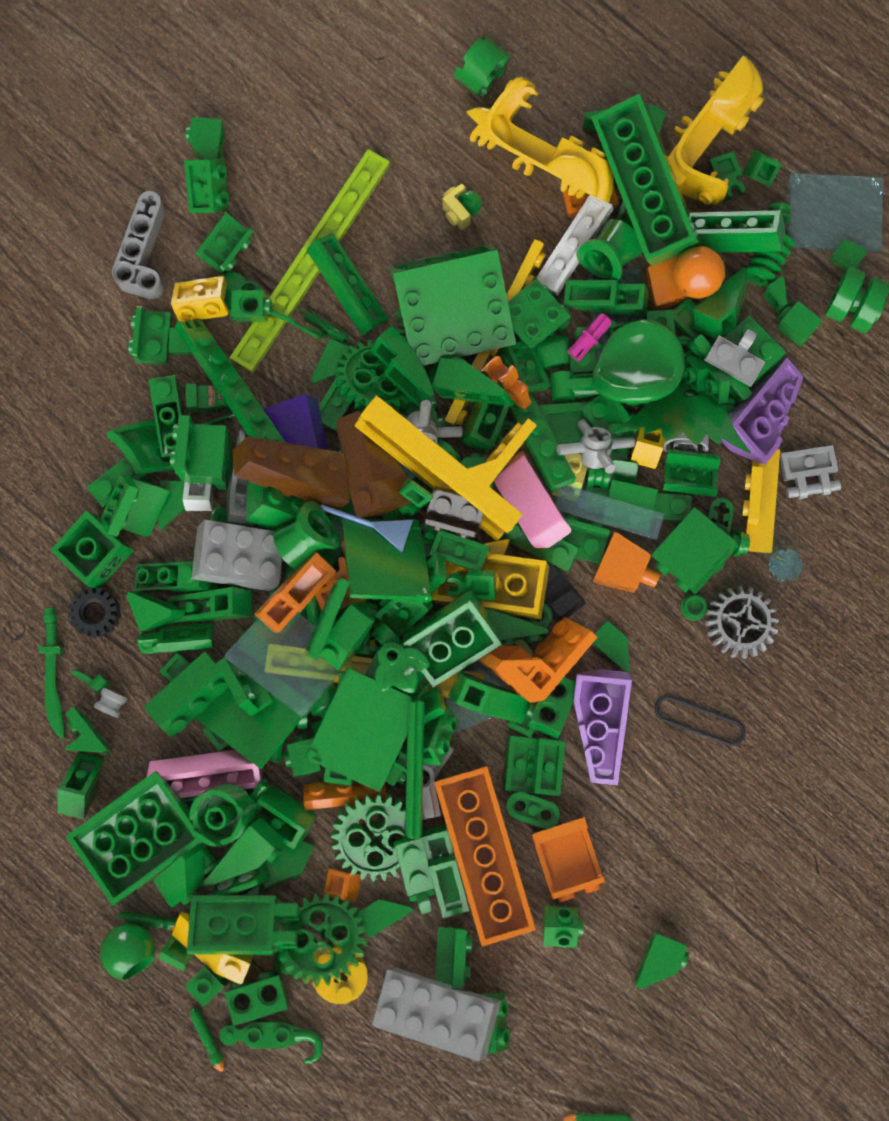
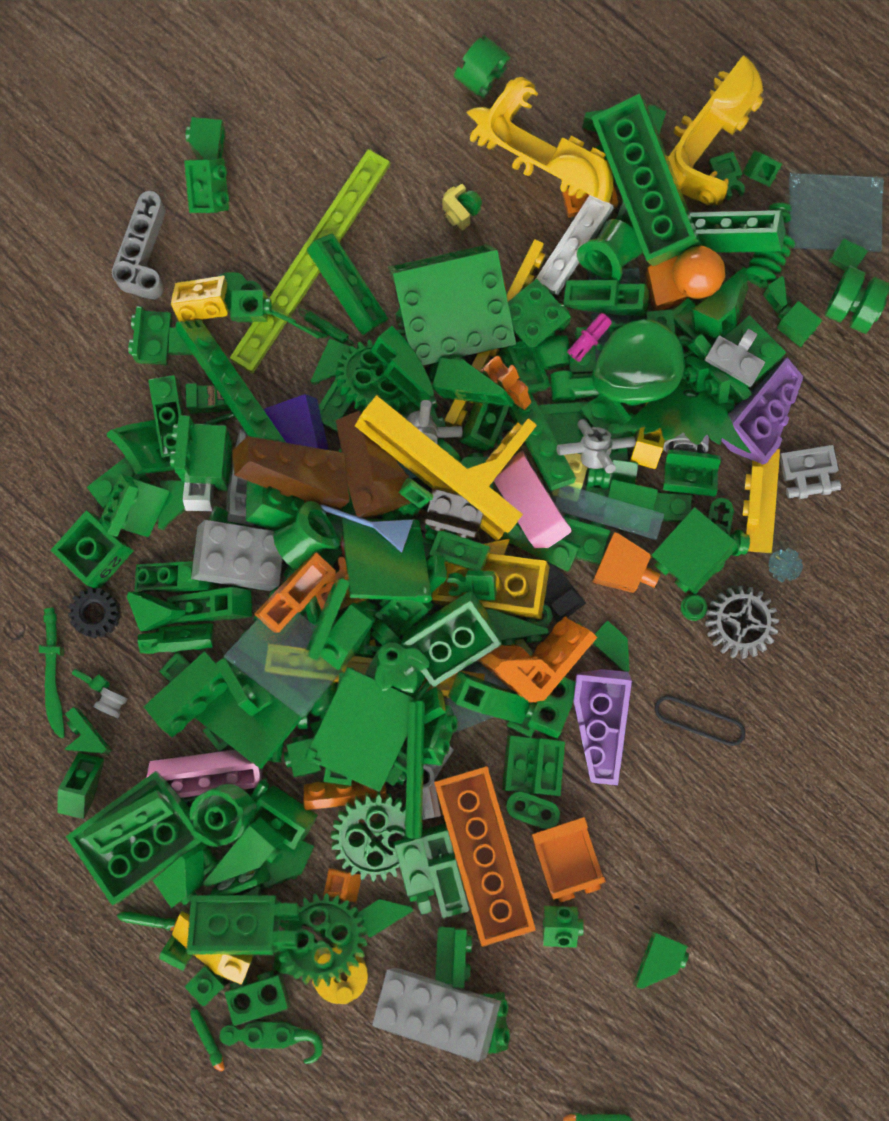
(127, 951): green helmet -> none
(128, 821): none -> green plate
(224, 243): green bracket -> none

